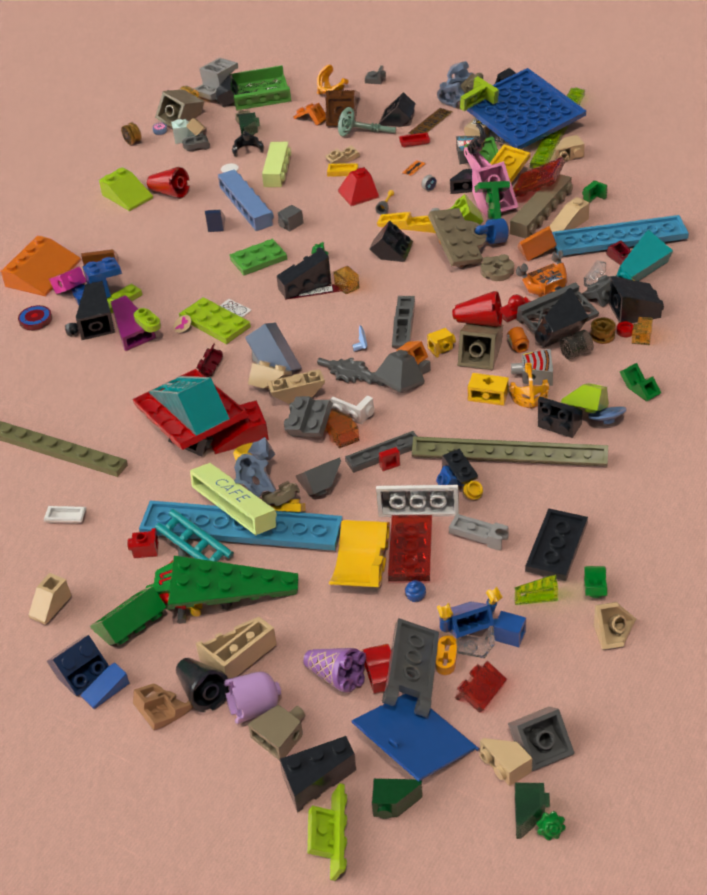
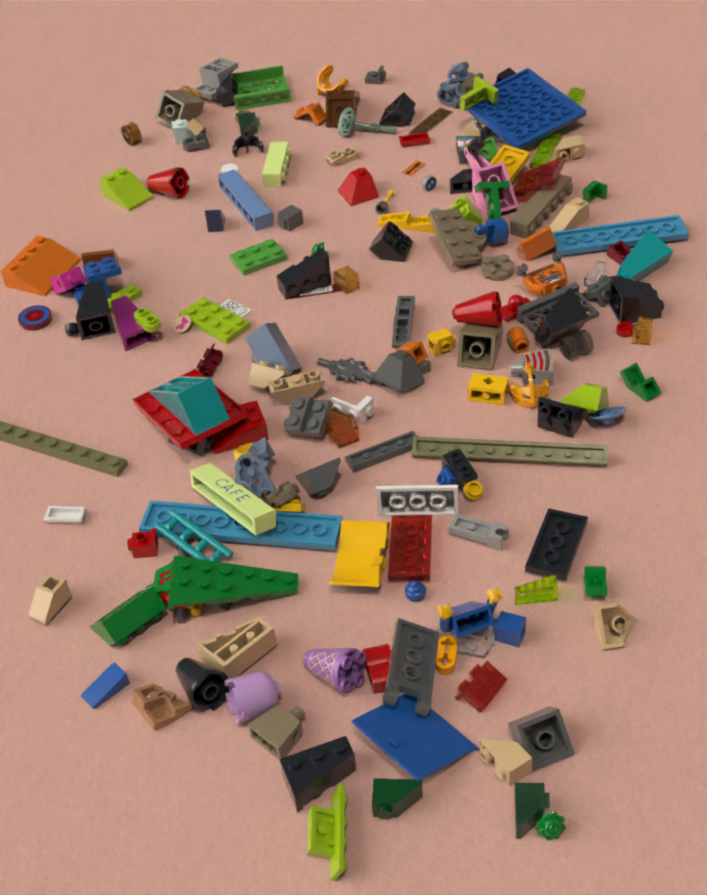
(78, 664): dark blue slope -> none
(159, 128): medium blue tile -> none
(341, 169): yellow tile -> none
(362, 338): light blue bar -> none
(389, 459): red plate -> none
(604, 329): pearl gold wheel -> none

